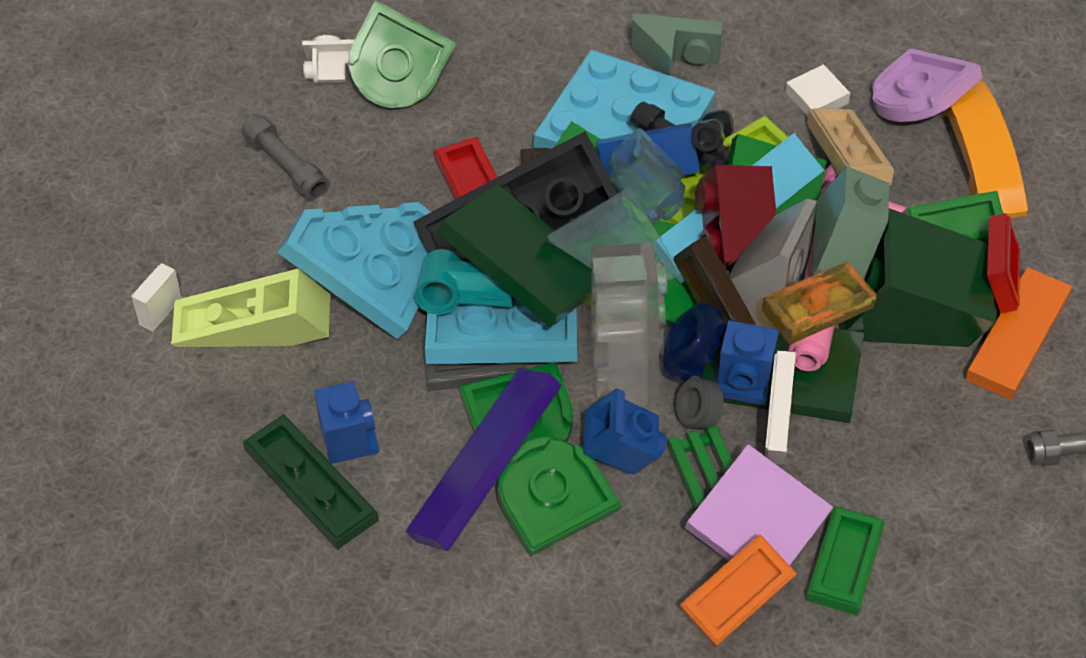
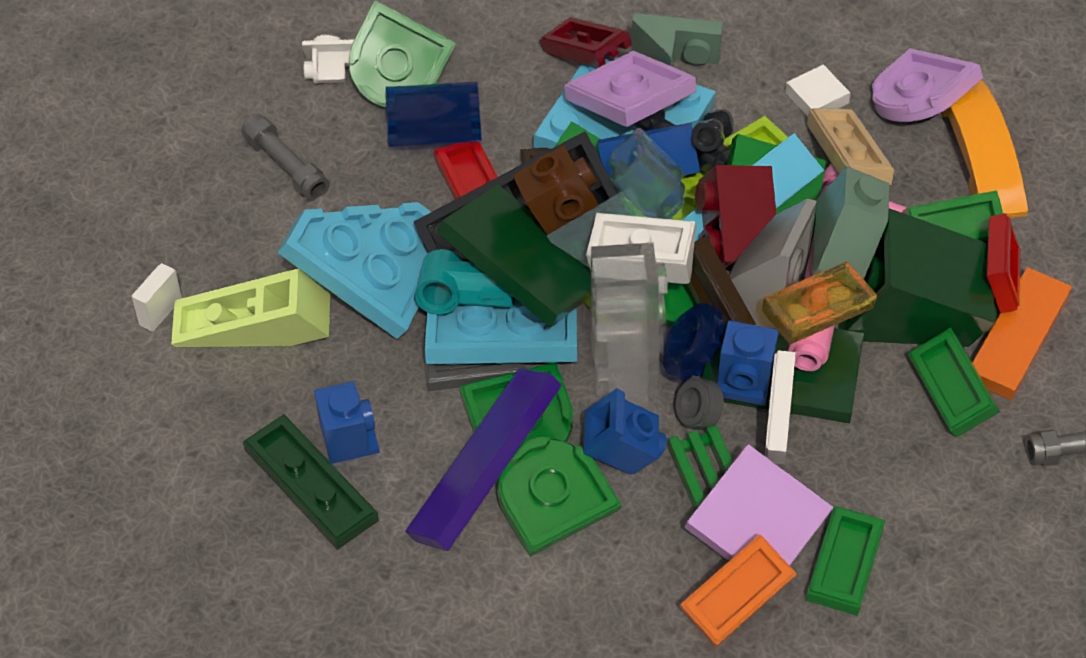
(433, 114): none -> clear blue hinge
(557, 188): none -> reddish brown brick
(587, 41): none -> dark red tile
(630, 88): none -> lavender tile
(671, 240): none -> white slope
(953, 382): none -> green tile

